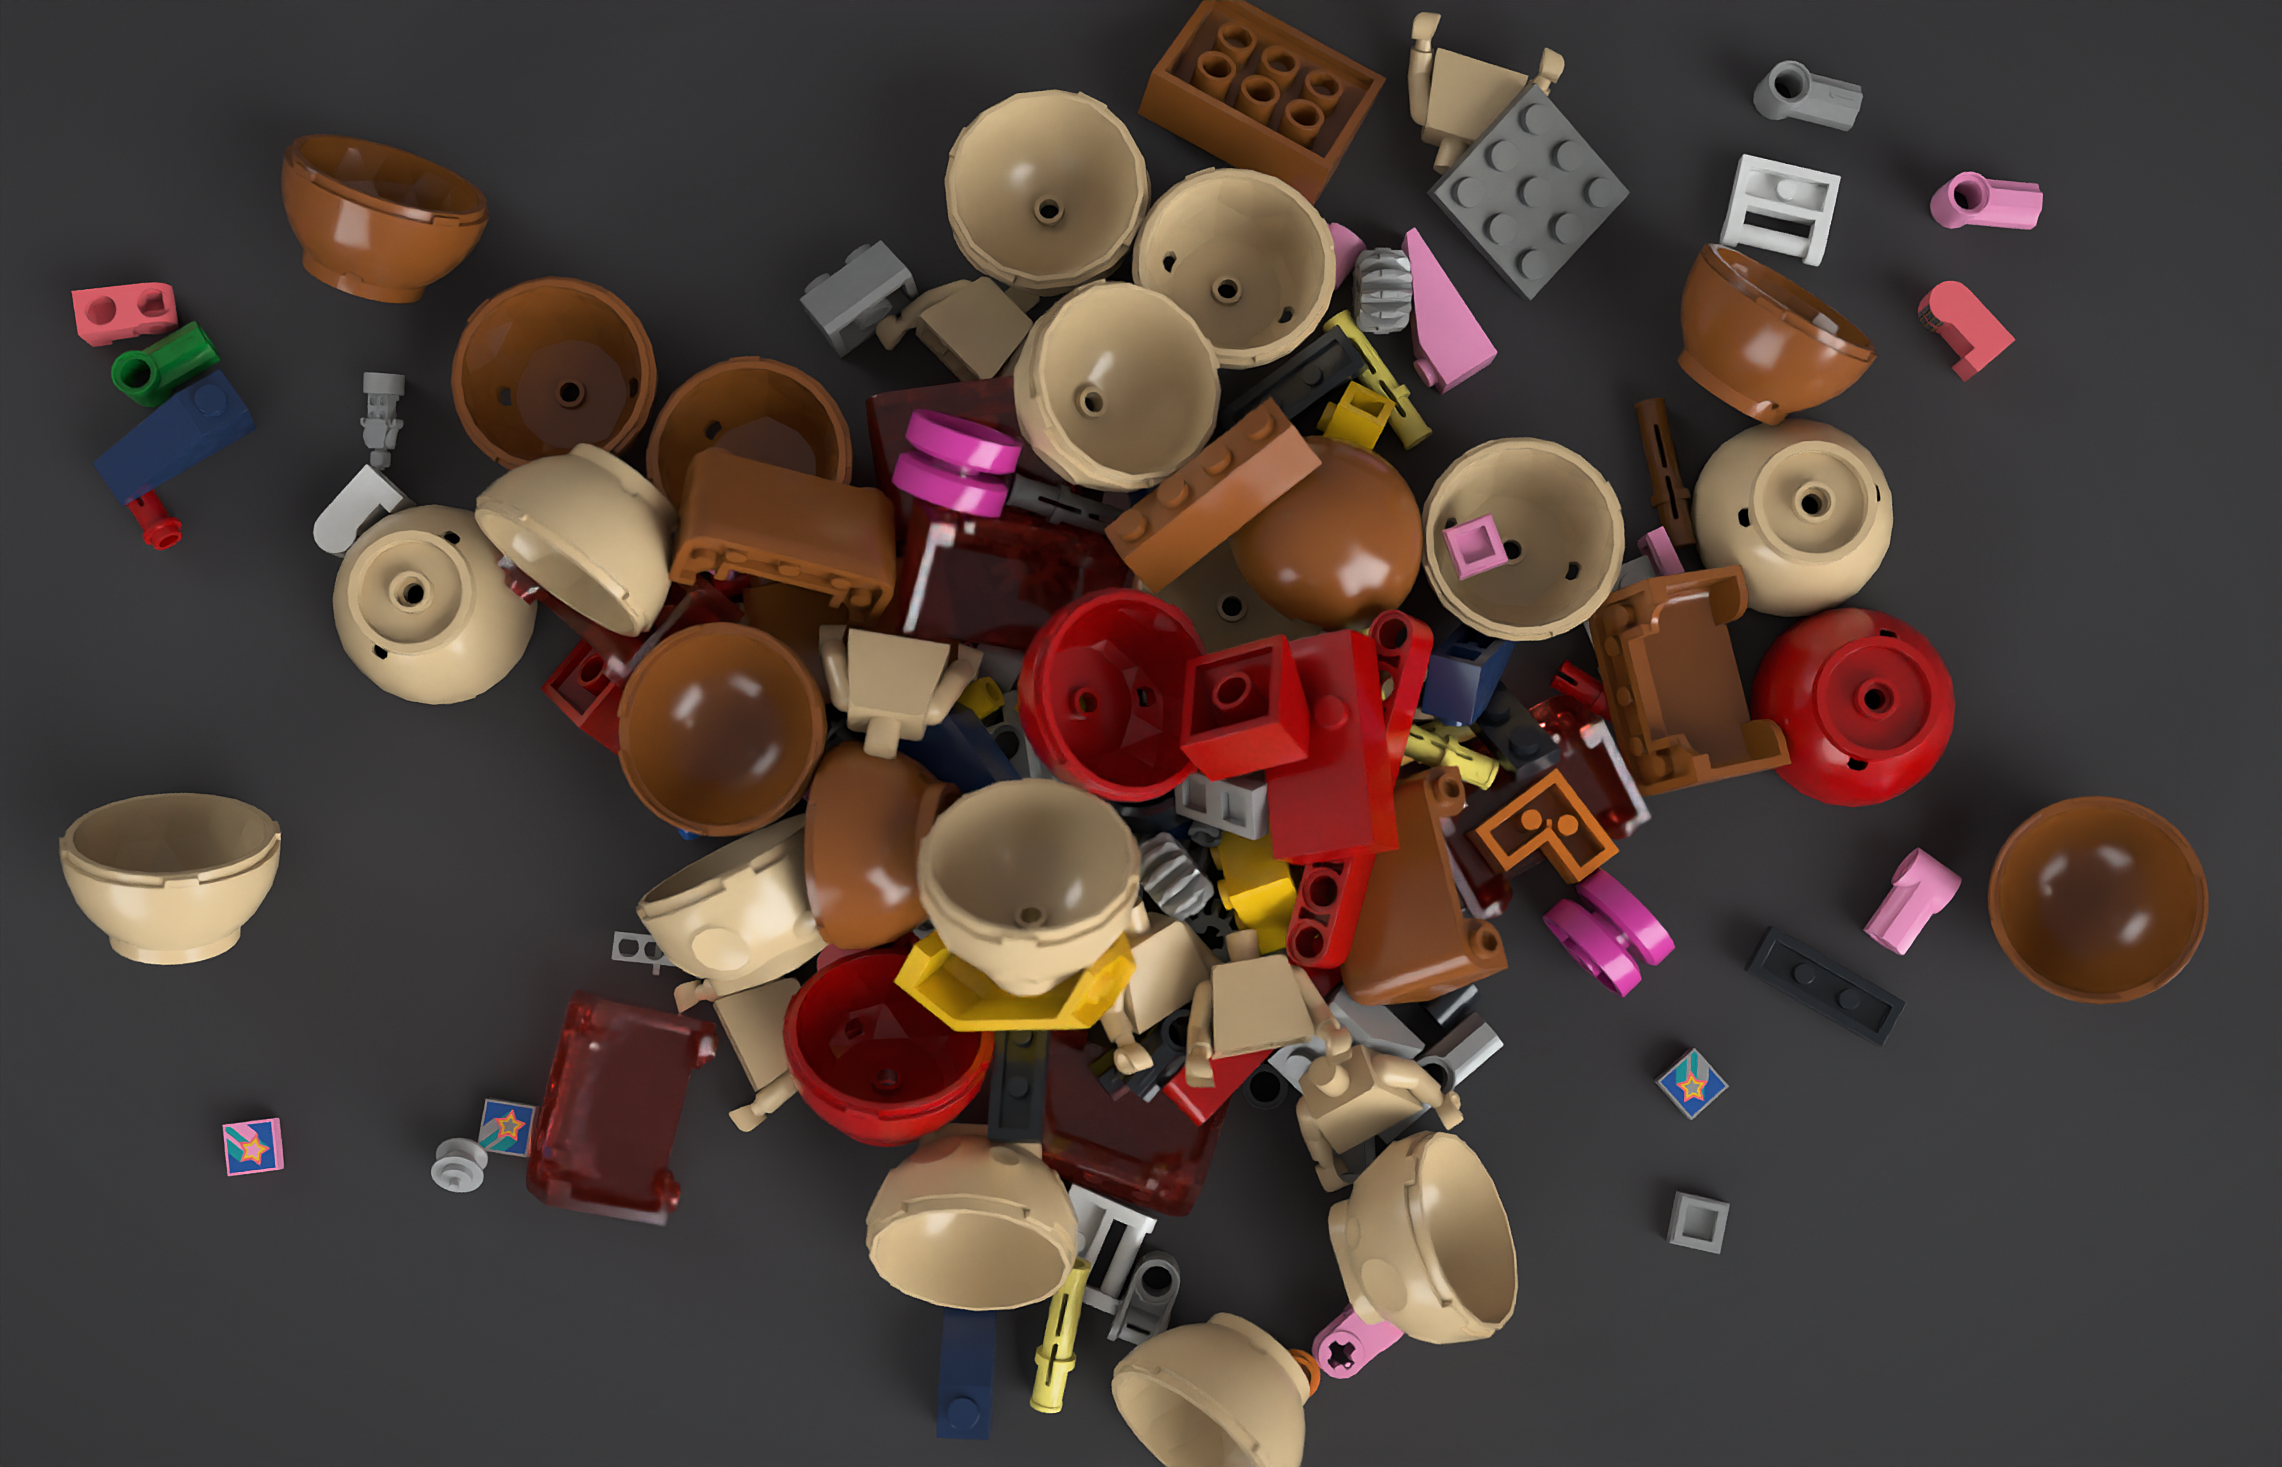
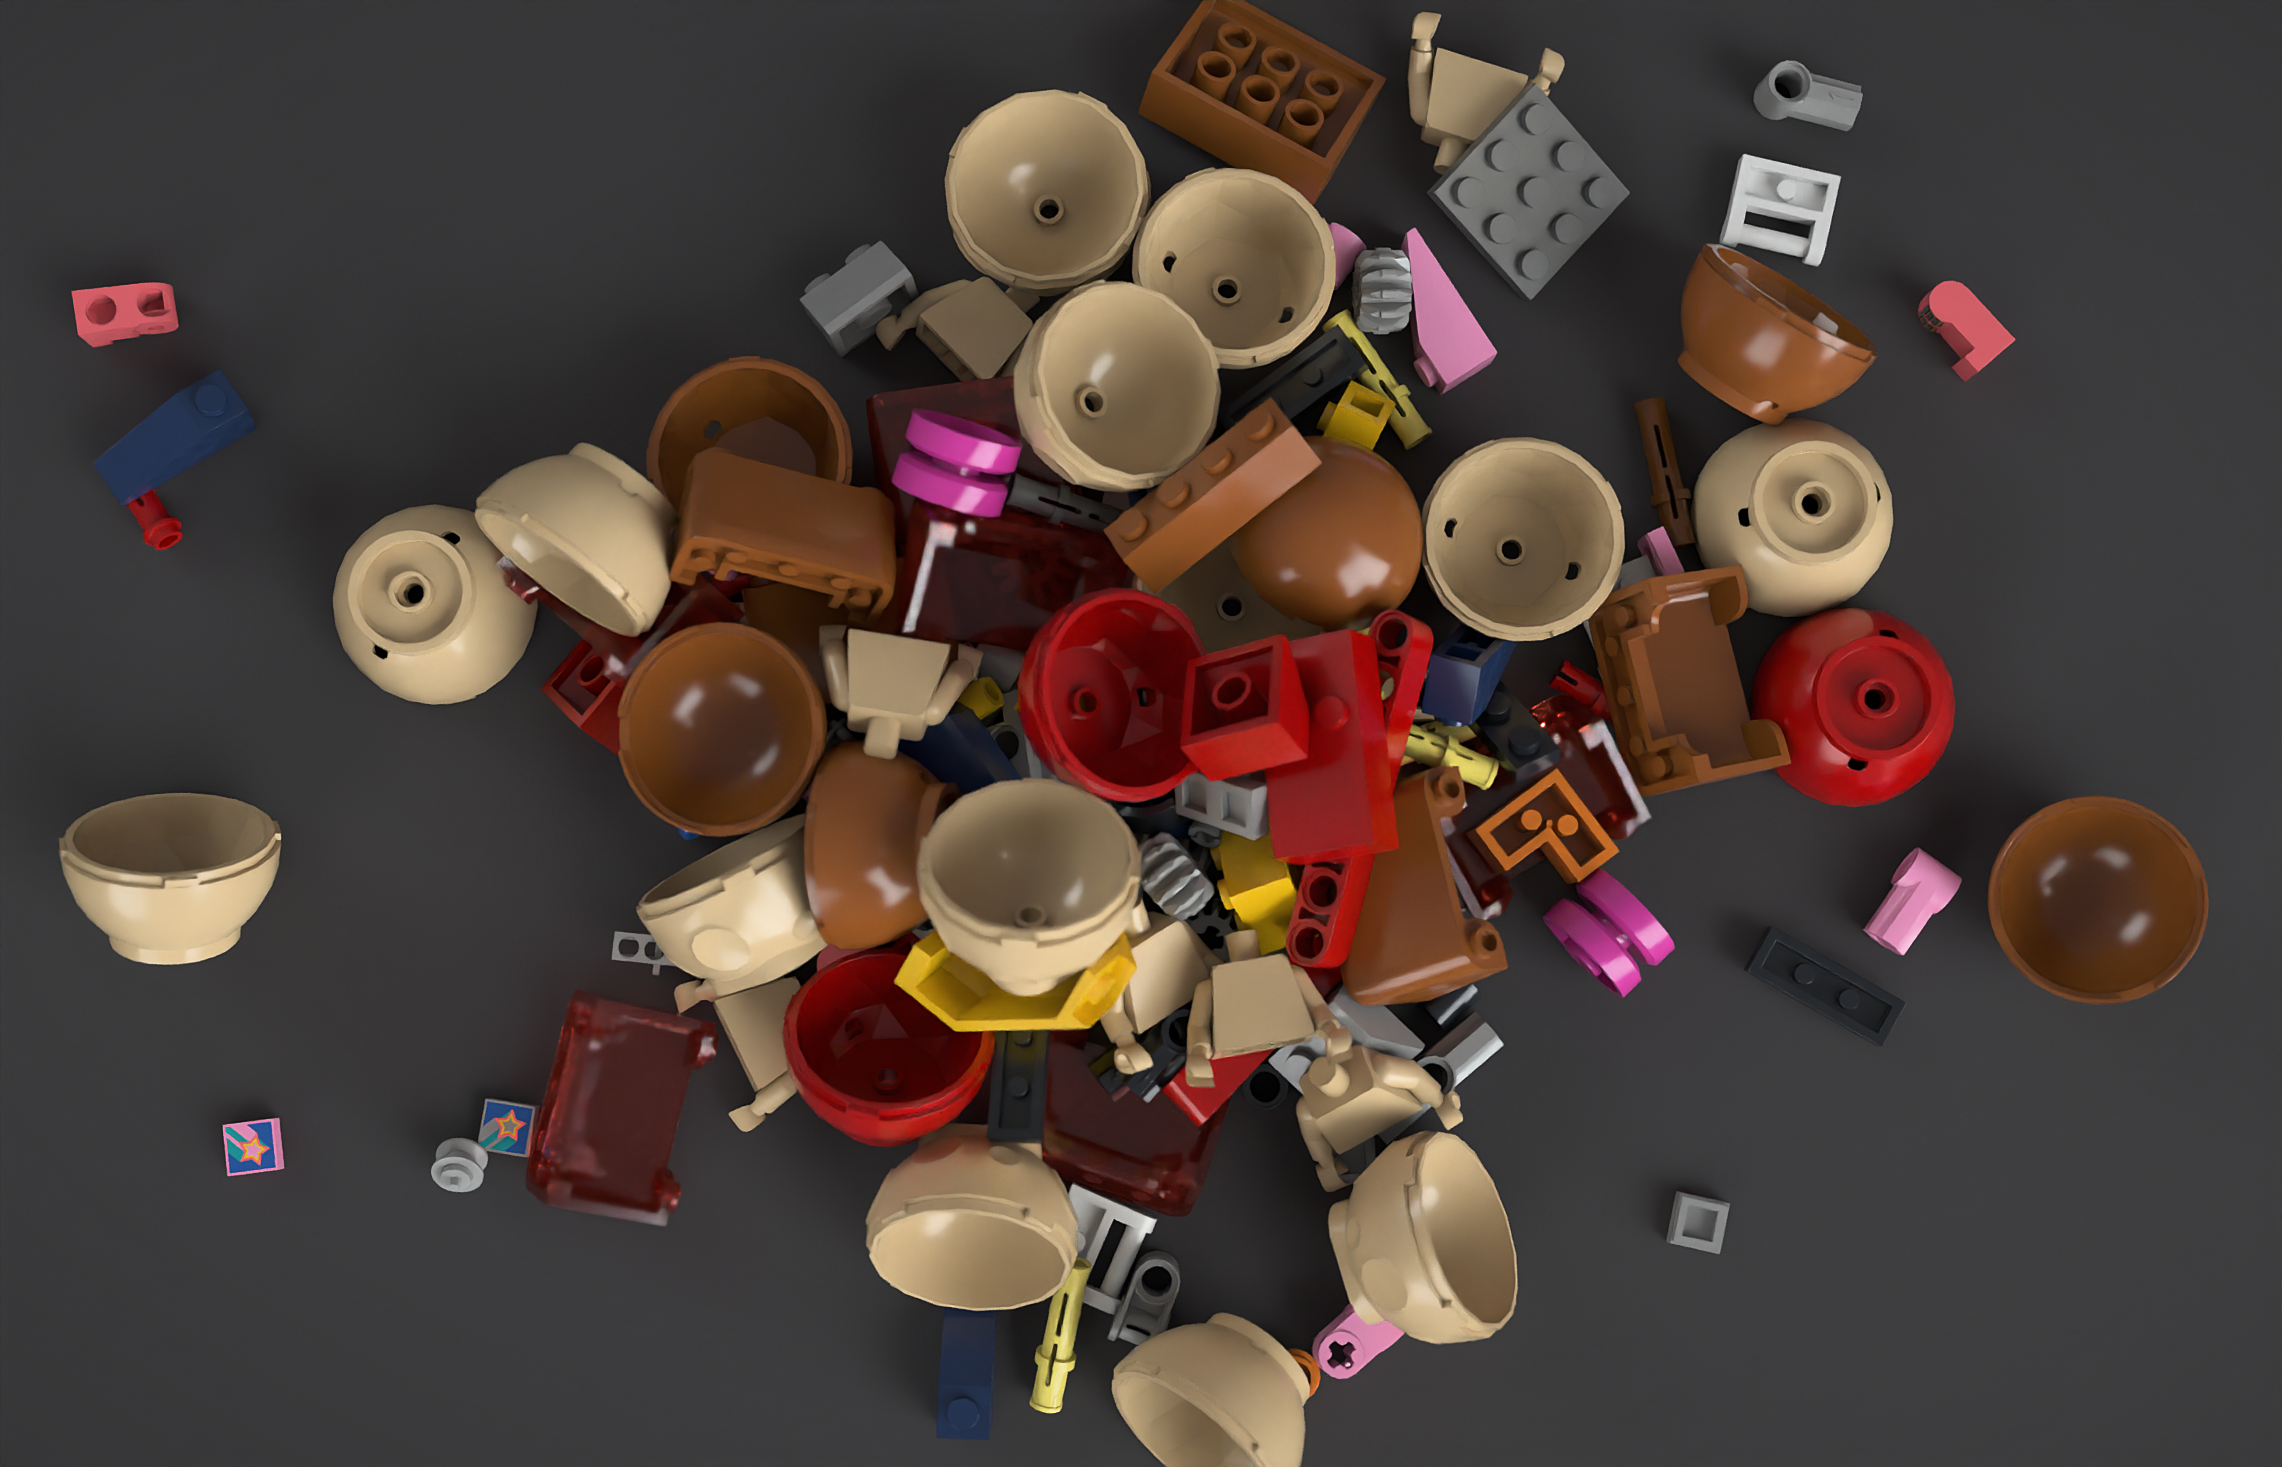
(170, 362): green piece -> none
(356, 509): white leg -> none
(378, 216): dark orange piece -> none
(381, 425): light grey piece -> none
(537, 345): dark orange piece -> none
(1474, 546): bright pink tile -> none
(1691, 1083): tile -> none
(1989, 203): bright pink piece -> none

